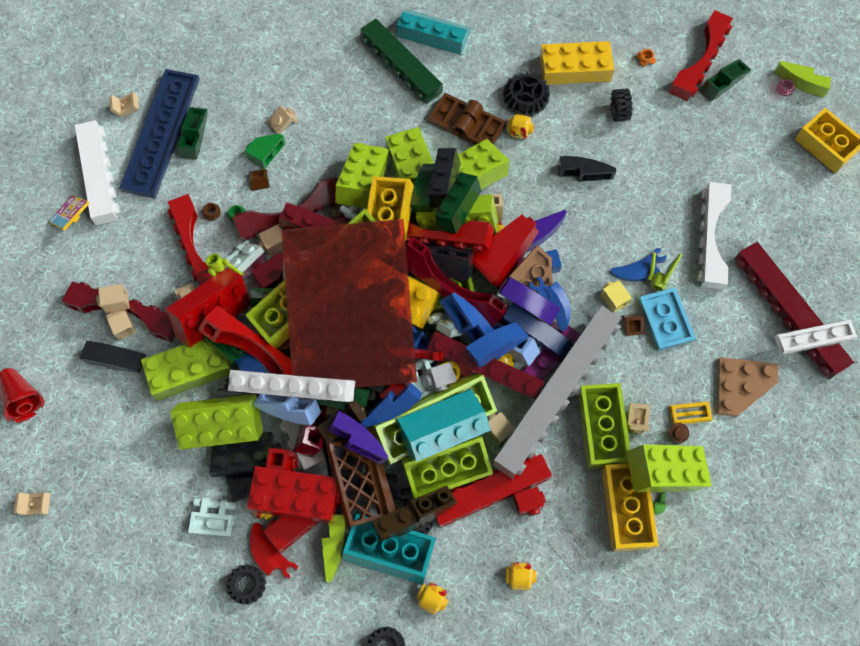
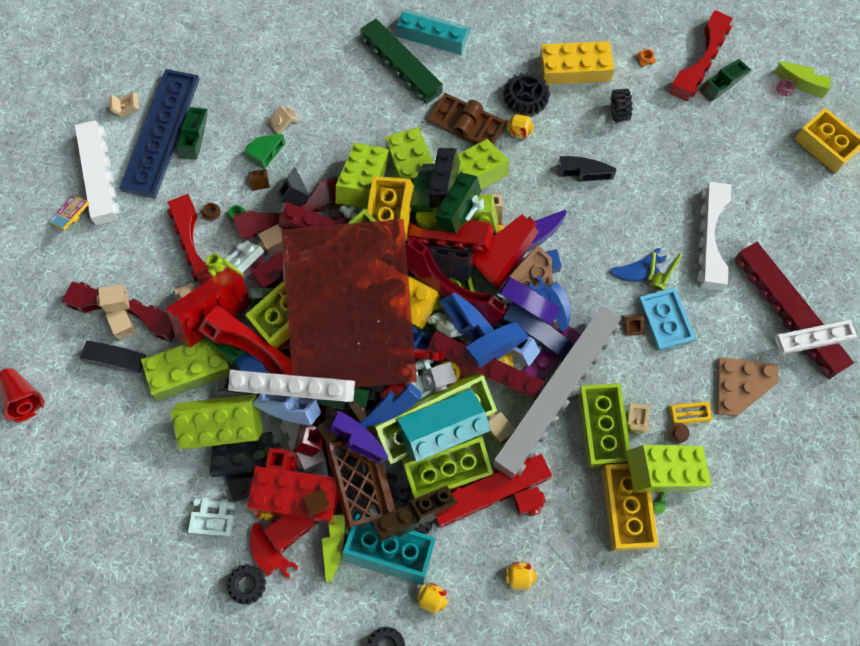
(32, 504): tan bracket -> none
(293, 190): none -> black slope
(317, 502): none -> reddish brown slope
(477, 206): none -> light aqua hand
(615, 296): light yellow brick -> none

